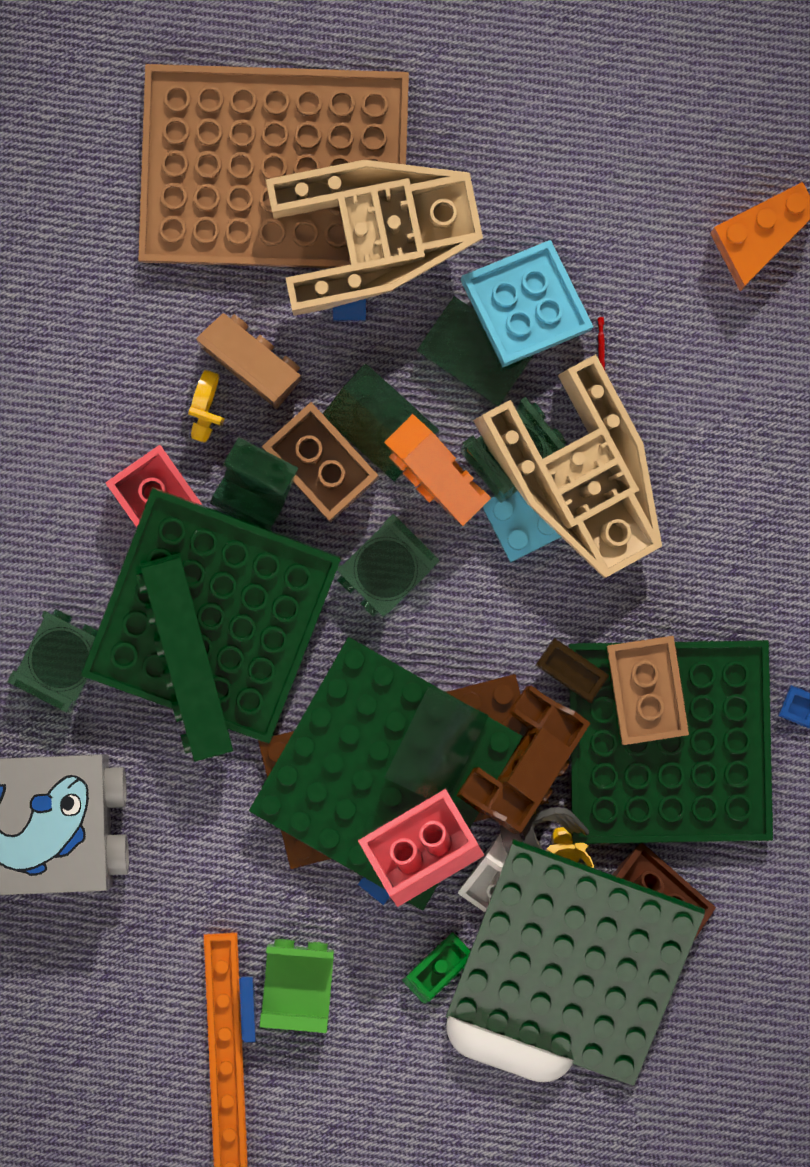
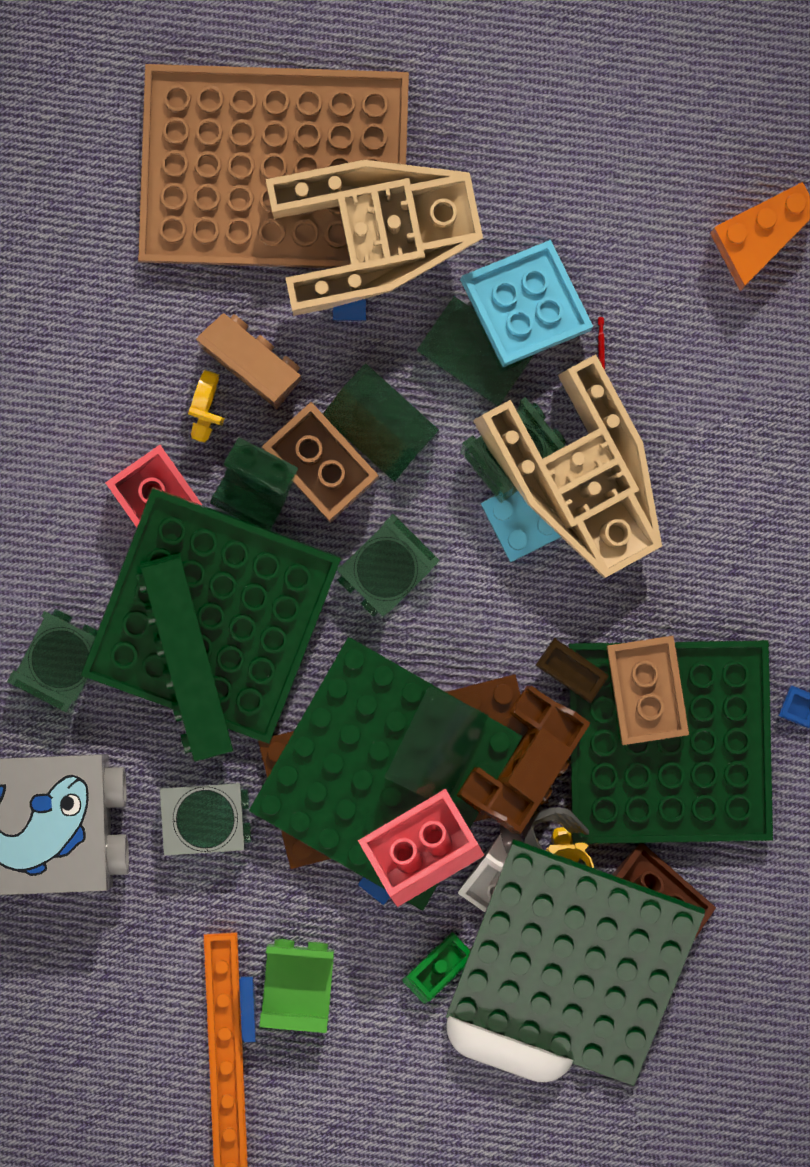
(204, 819): none -> panel
(435, 470): orange wedge -> none

